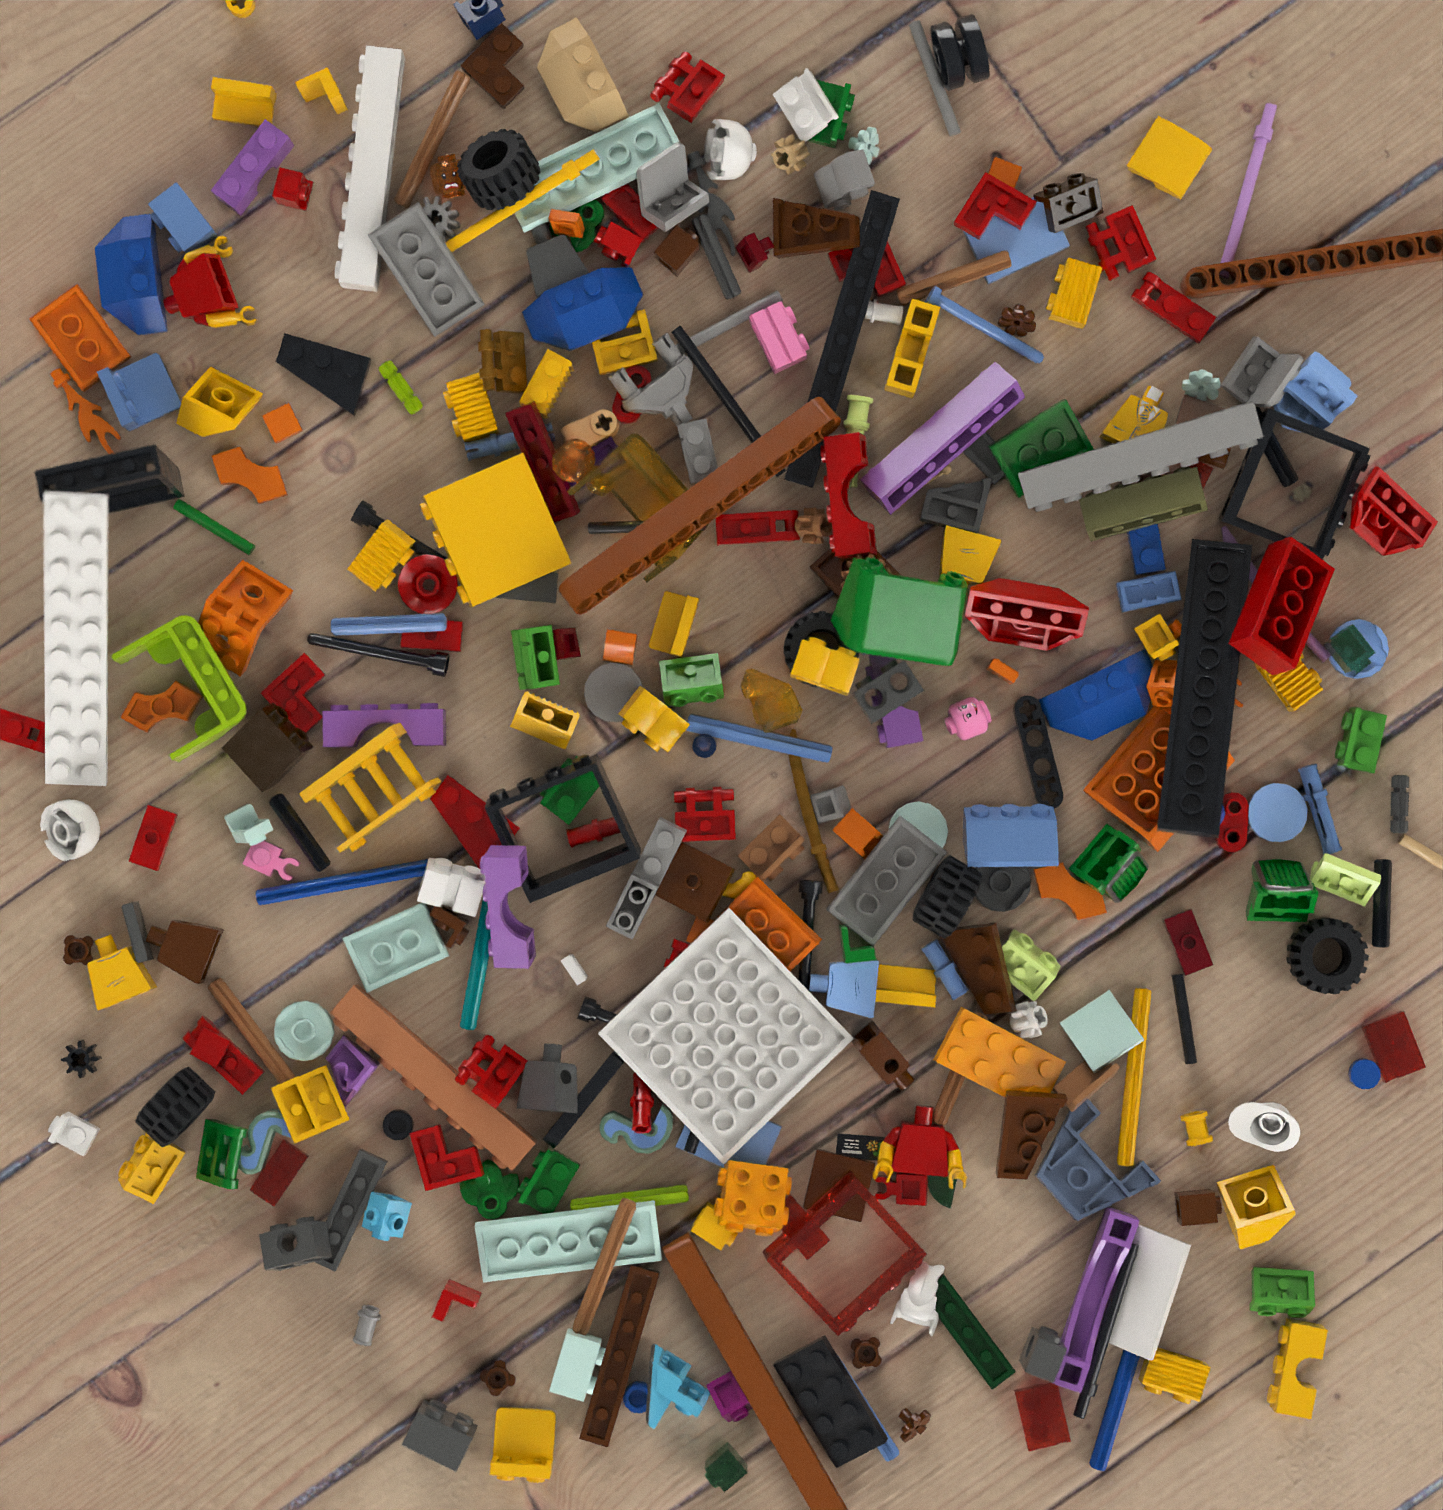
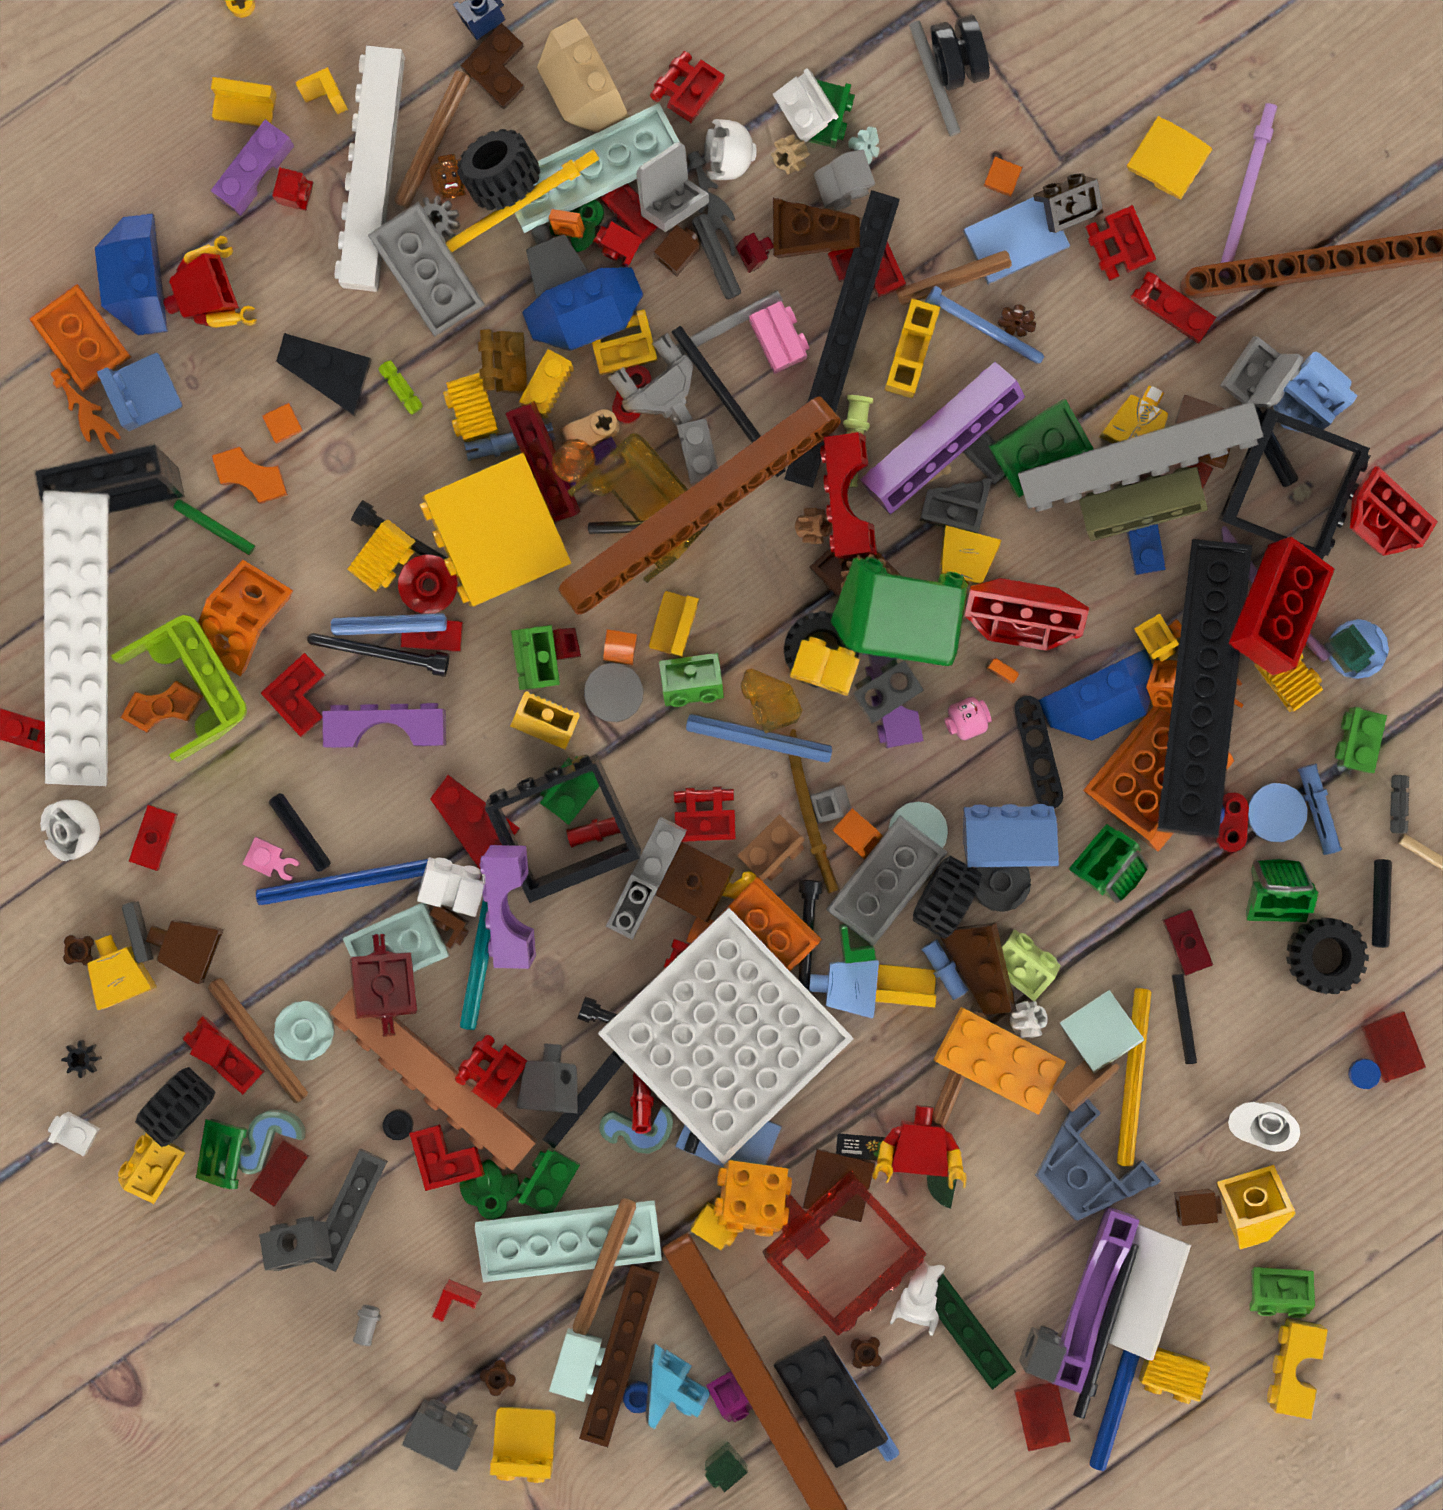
(182, 219): medium blue brick -> none
(216, 404): yellow slope -> none
(247, 826): light aqua bracket -> none
(268, 746): dark brown piece -> none
(310, 1104): yellow slope -> none
(344, 775): yellow fence -> none
(350, 1068): medium lavender slope -> none
(383, 985): none -> dark red plate
(386, 1215): medium azure brick -> none
(539, 590): dark grey tile -> none
(574, 969): white tile -> none
(653, 719): yellow brick -> none
(661, 1195): lime axle -> none
(704, 745): dark blue piece -> none
(756, 527): red plate -> none
(877, 1050): reddish brown torso -> none
(884, 312): white pin -> none
(908, 1188): red plate -> none
(914, 1423): reddish brown plant -> none
(993, 199): red plate -> none
(1023, 1130): reddish brown wing -> none
(1059, 884): orange tile -> none
(1074, 292): yellow brick -> none
(1148, 591): medium blue plate -> none
(1196, 1128): yellow bush -> none
(1201, 385): light aqua plant -> none
(1344, 879): yellowish green bracket -> none

